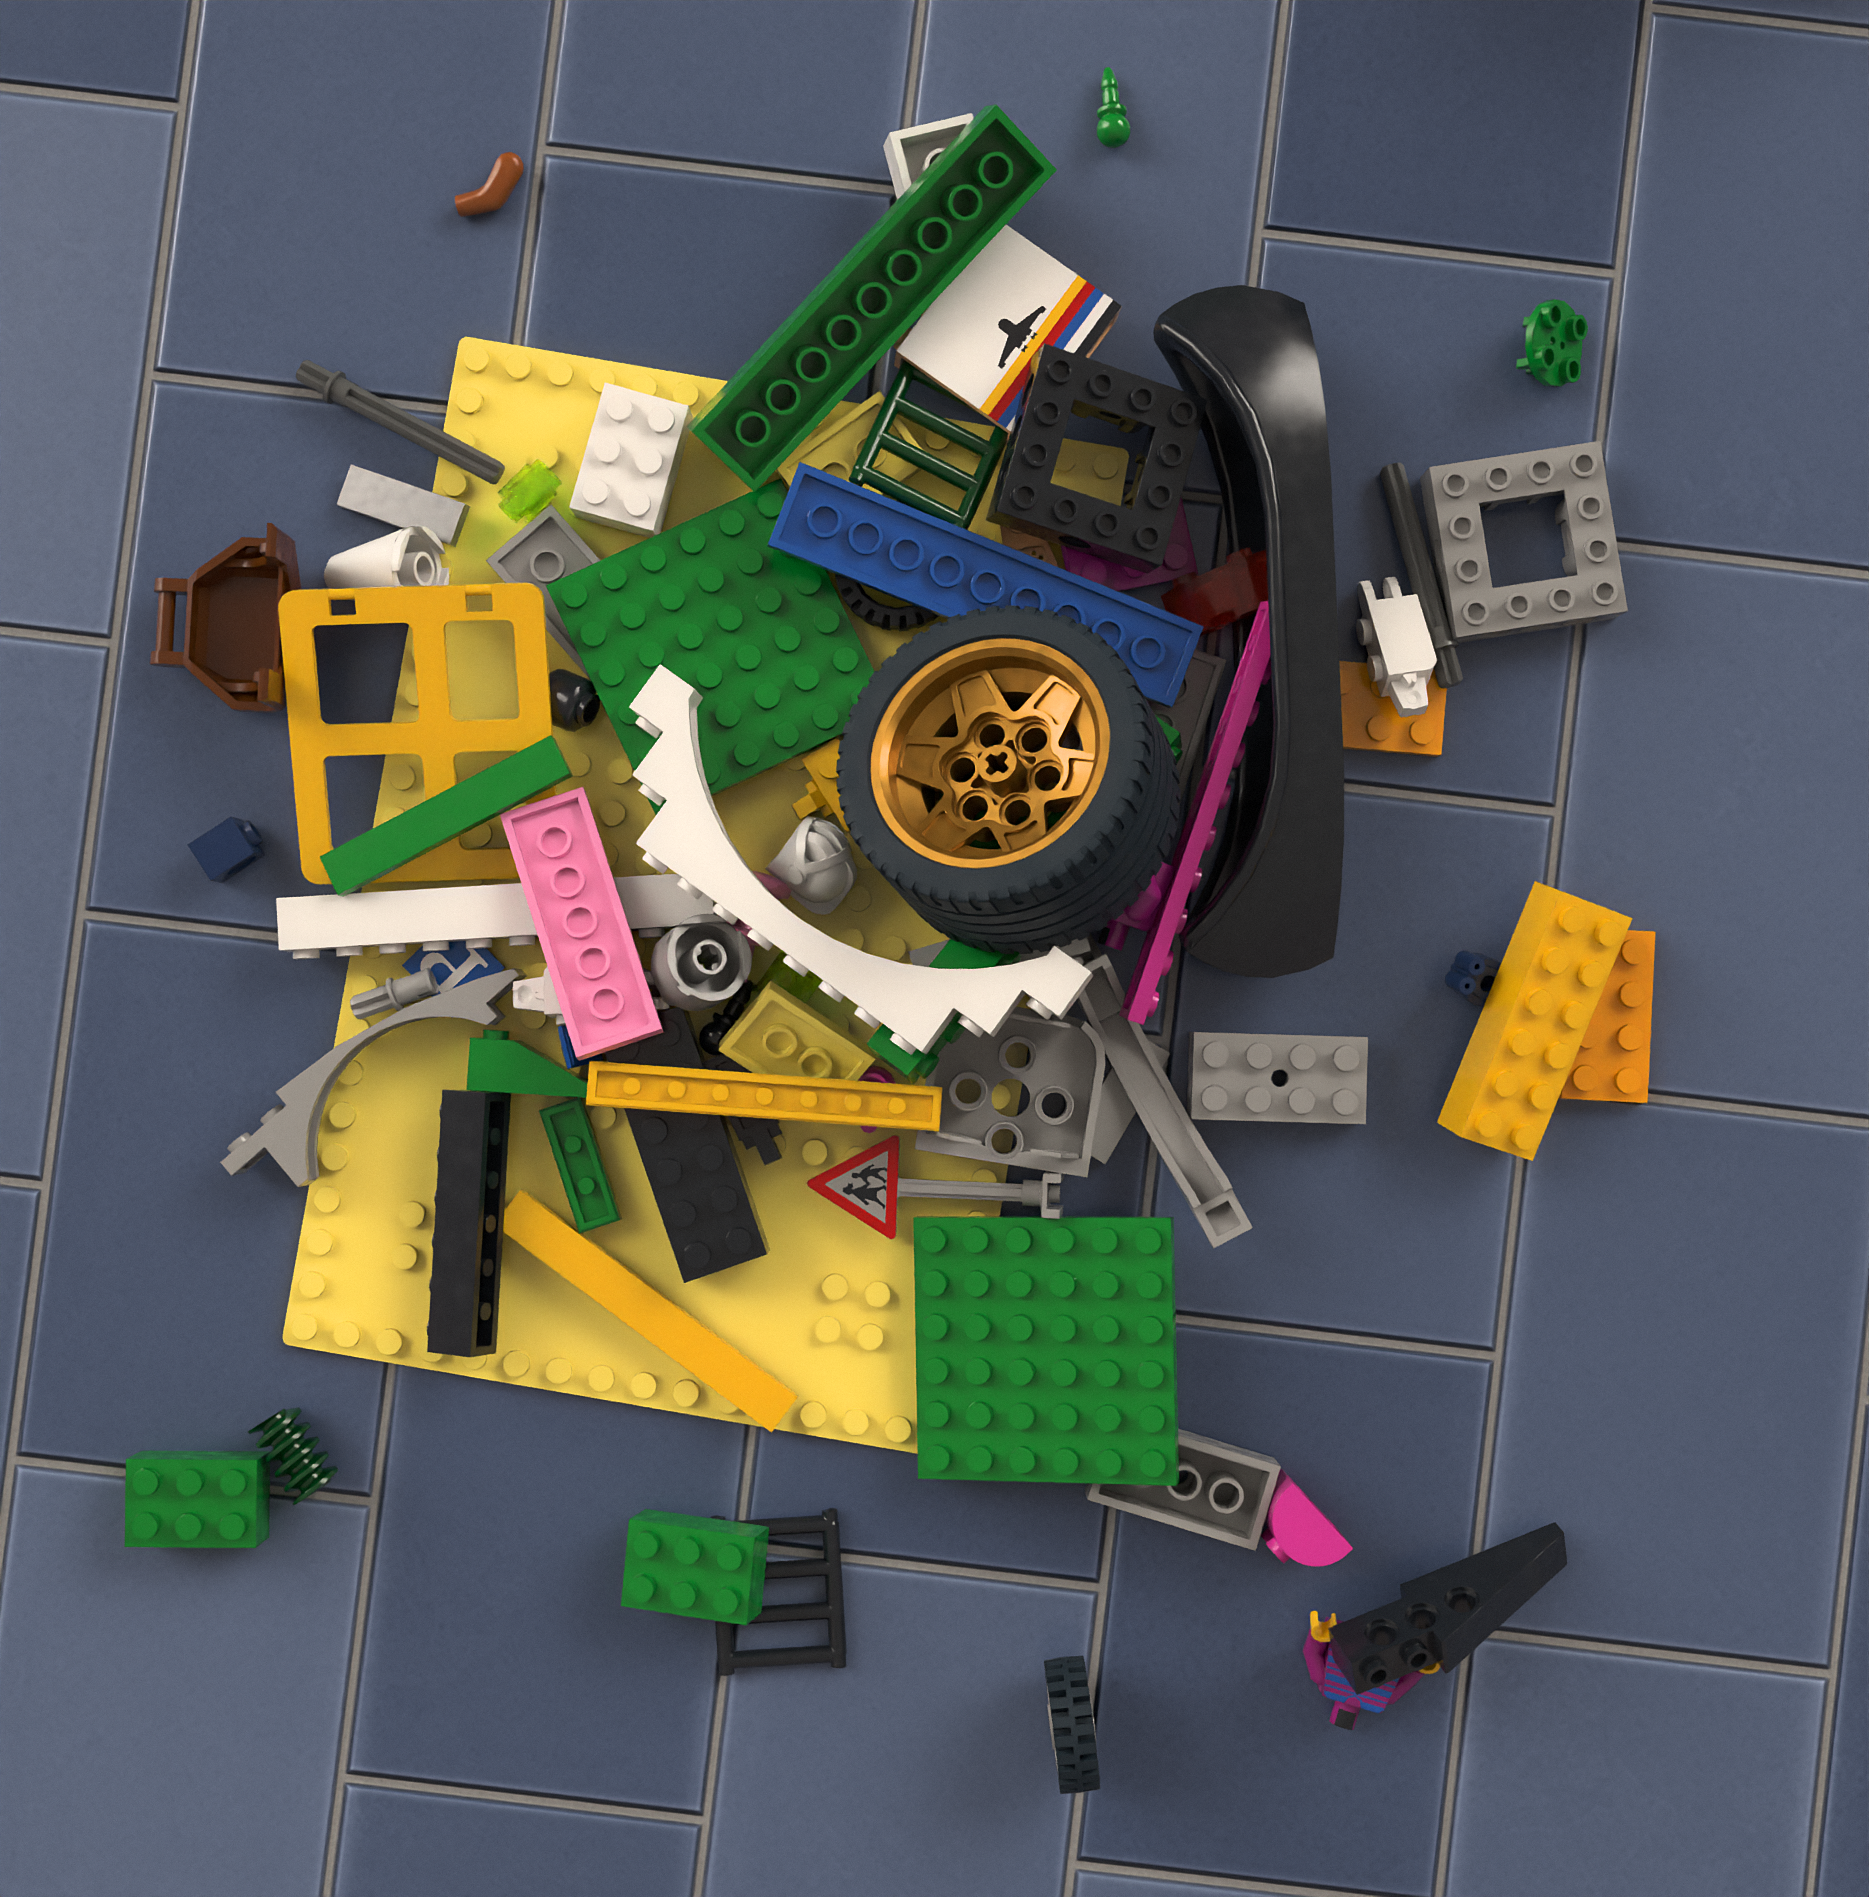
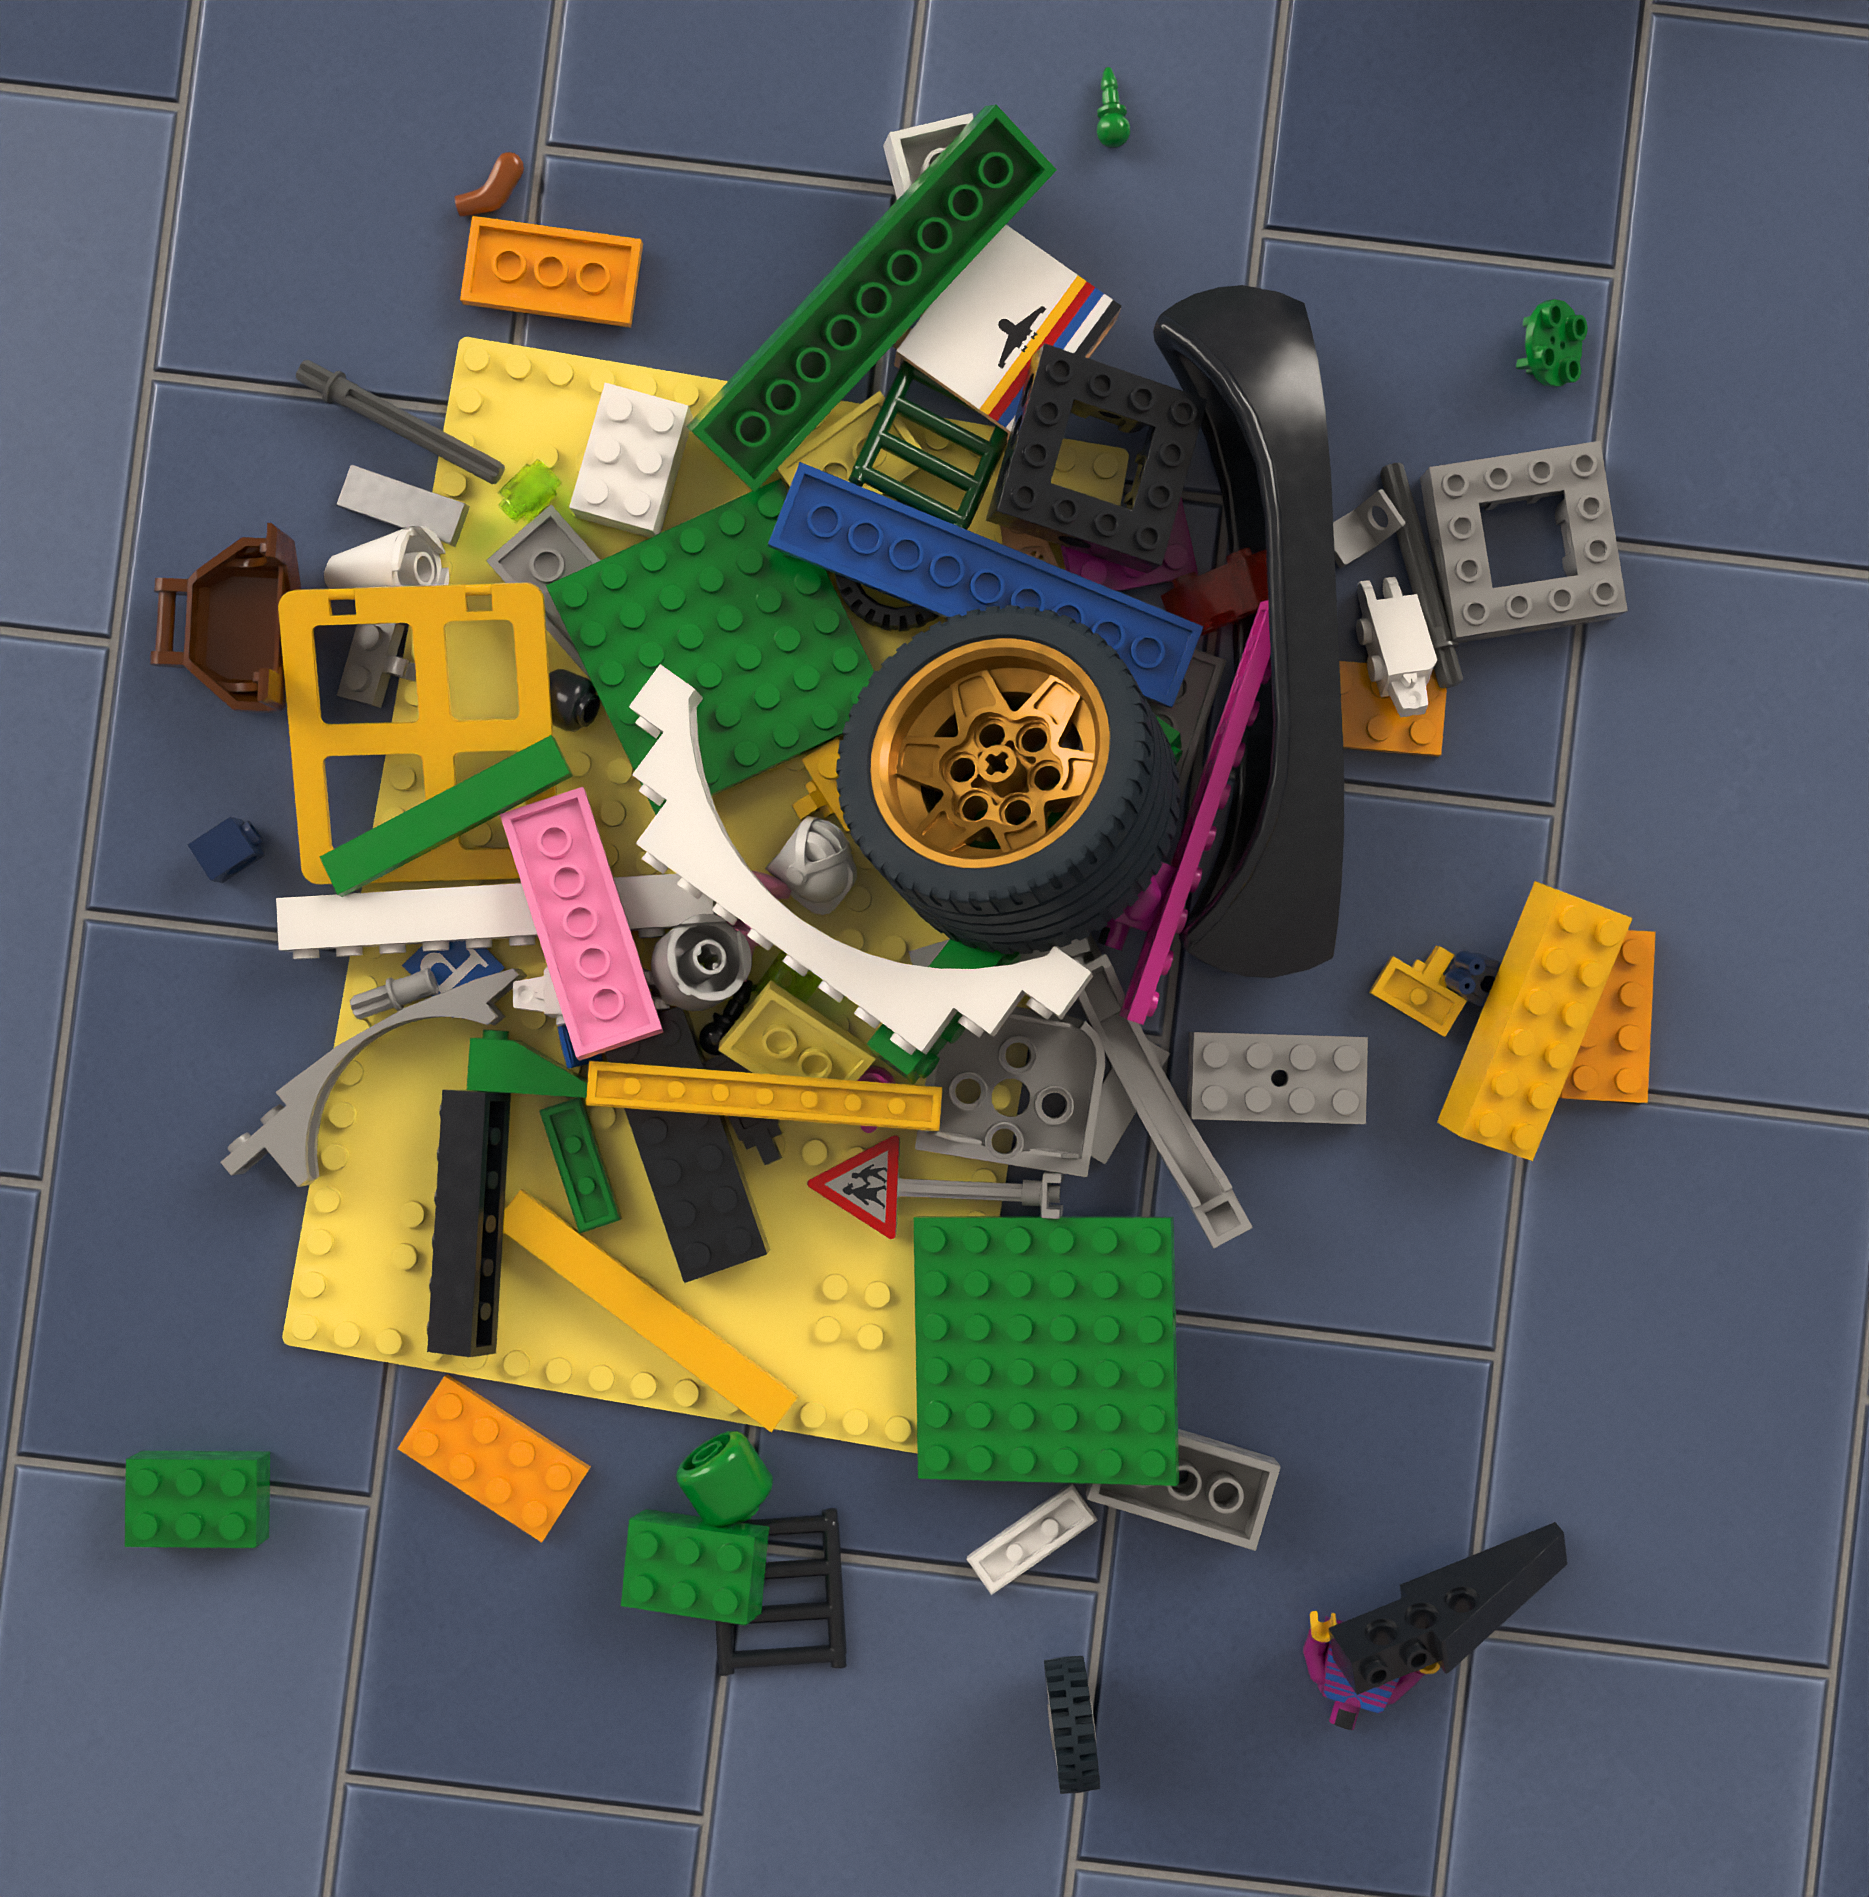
(294, 1453): dark green piece -> none
(372, 663): none -> light grey plate
(494, 1457): none -> light orange plate
(551, 271): none -> light orange plate
(725, 1479): none -> green head
(1031, 1538): none -> white tile
(1300, 1529): dark pink brick -> none
(1358, 531): none -> light grey bracket
(1421, 990): none -> yellow hinge

